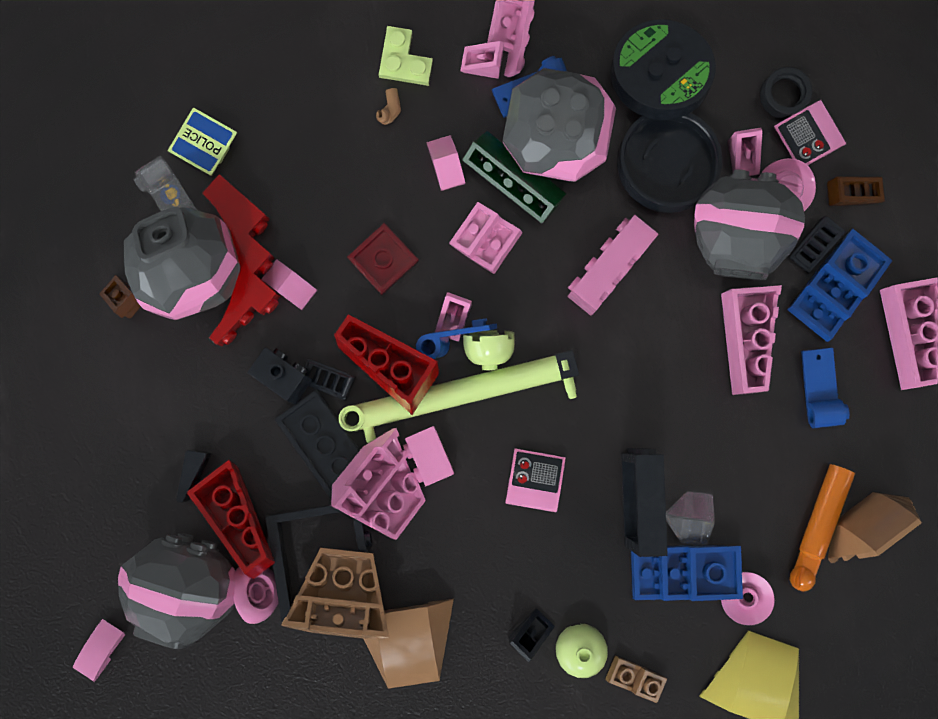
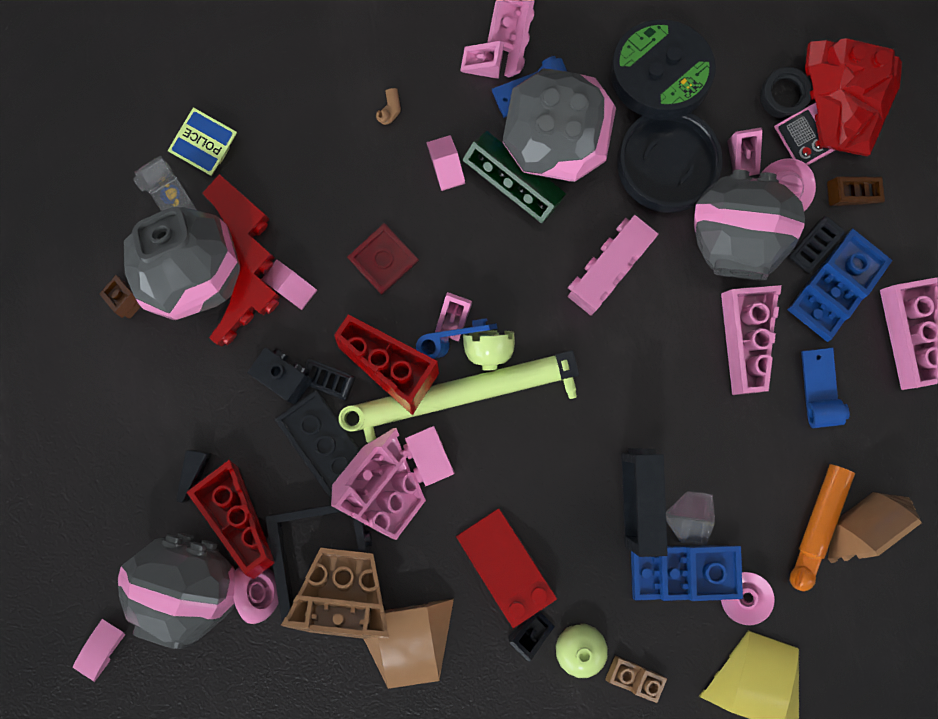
(398, 64): yellowish green plate -> none
(485, 238): bright pink slope -> none
(506, 568): none -> red slope
(535, 480): slope -> none
(852, 92): none -> red wedge

